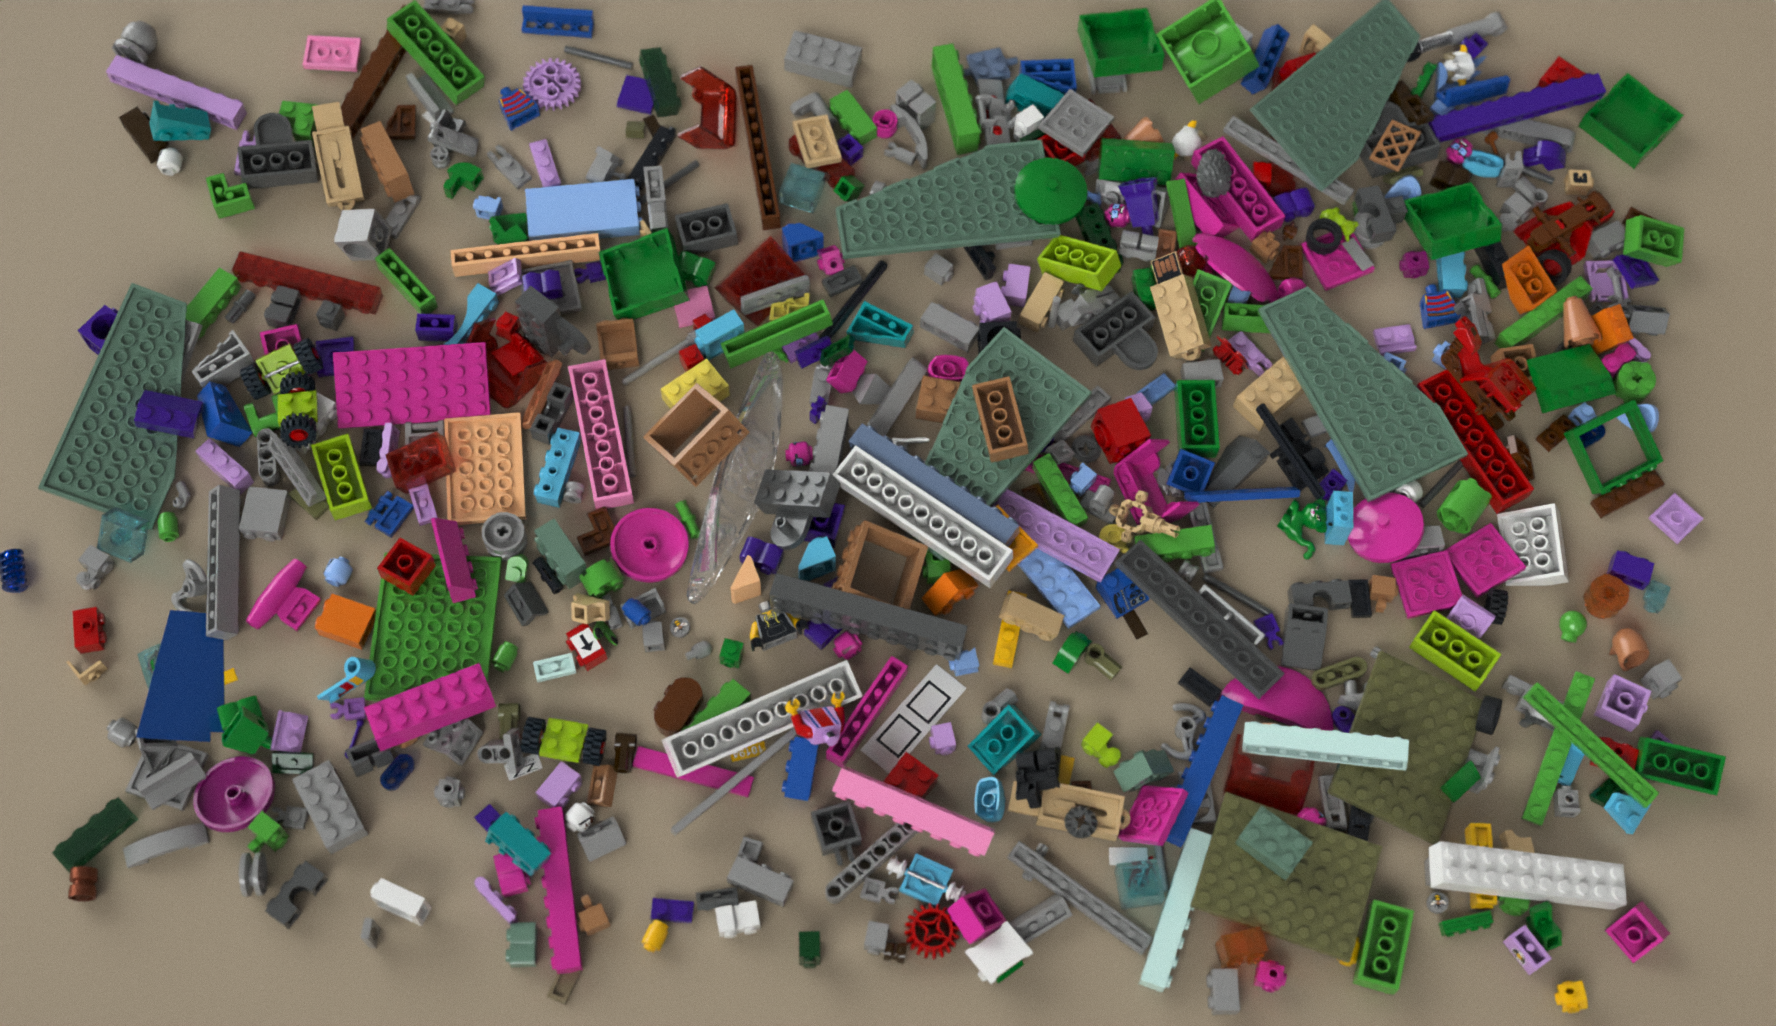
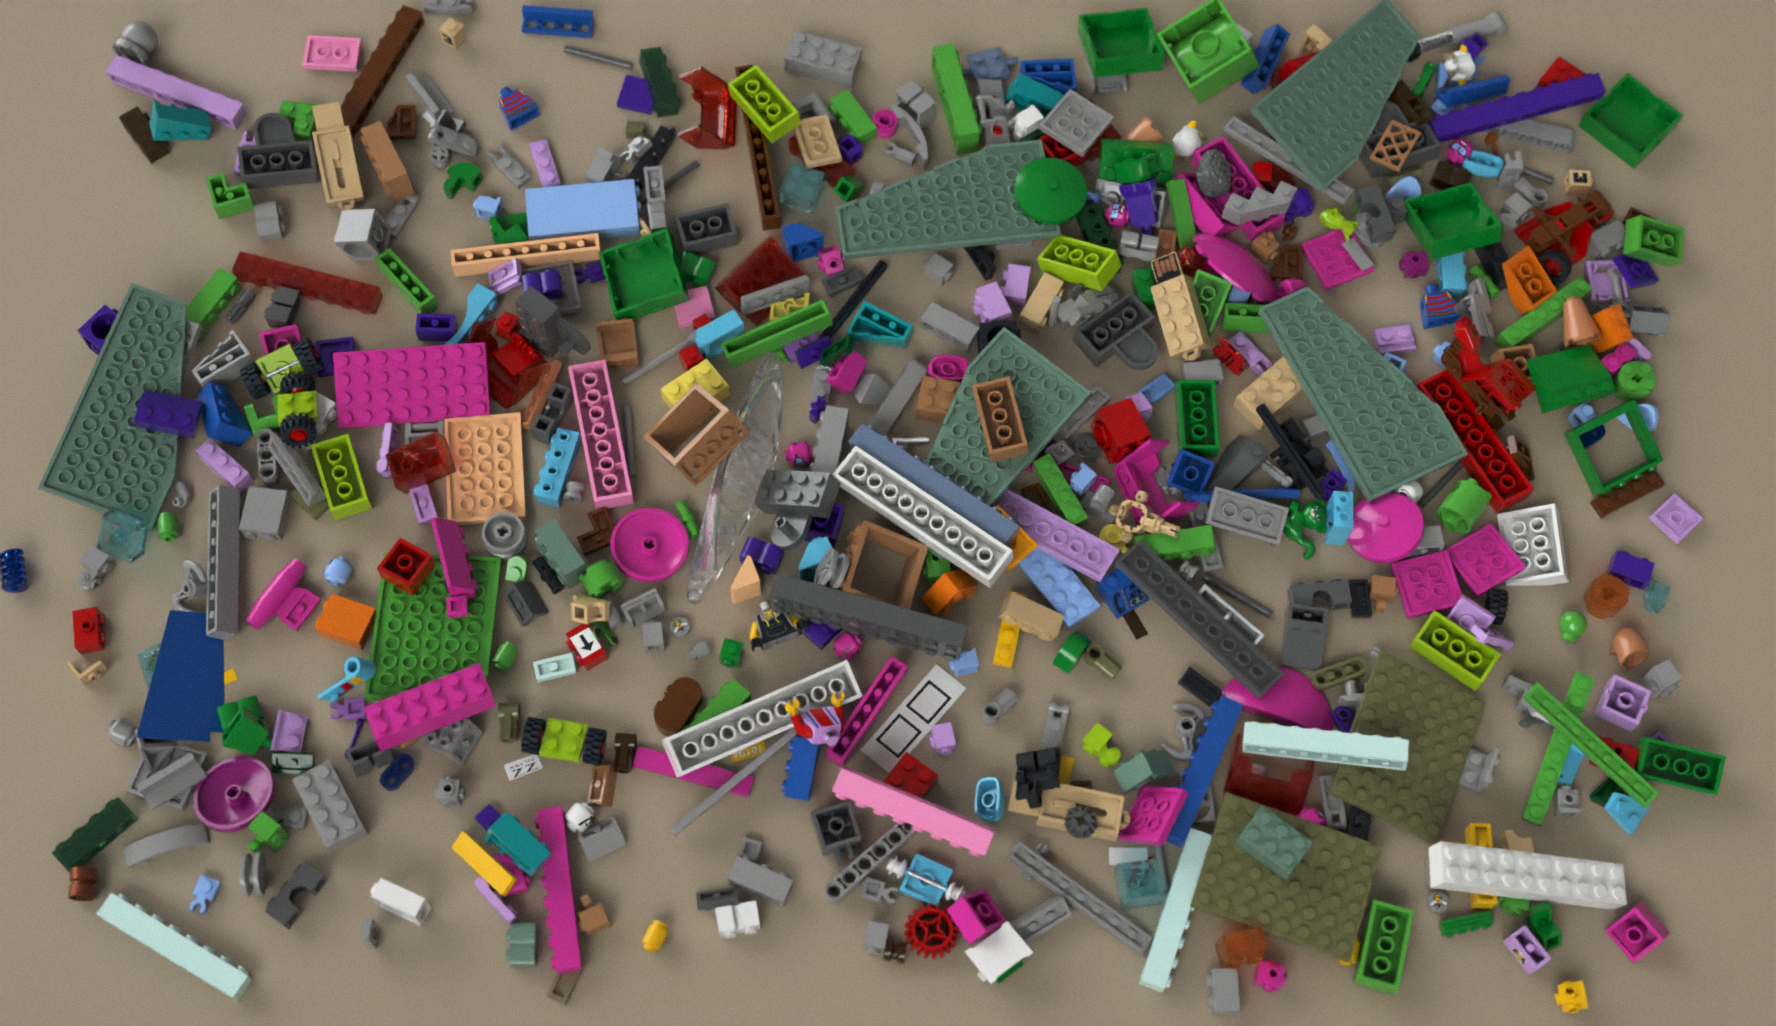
(169, 161): white head -> none
(174, 946): none -> light aqua brick
(205, 890): none -> light blue plate
(268, 221): none -> light grey brick
(330, 315): dark grey brick -> none
(370, 447): black plate -> none
(394, 515): blue plate -> none
(435, 52): bright green brick -> none
(457, 606): none -> dark pink tile
(484, 863): none -> yellow tile
(512, 742): light grey tile -> none
(552, 84): lavender gear -> none
(559, 786): lavender brick -> none
(636, 148): none -> light grey plate
(636, 612): blue brick -> none
(652, 124): dark brown sticker -> none
(672, 910): dark purple plate -> none
(764, 103): none -> lime brick
(809, 949): dark green brick -> none
(831, 569): none -> light grey wheel
(1004, 738): teal slope -> none
(1136, 170): none -> green brick
(1246, 516): none -> light grey plate
(1260, 205): none -> light grey brick
(1270, 627): dark purple plate -> none
(1277, 474): none -> light grey axle
(1326, 224): black tyre -> none
(1461, 781): green slope -> none
(1488, 715): black tyre -> none
(1492, 637): none -> lavender hinge
(1545, 153): dark purple brick -> none
(1555, 433): reddish brown slope -> none

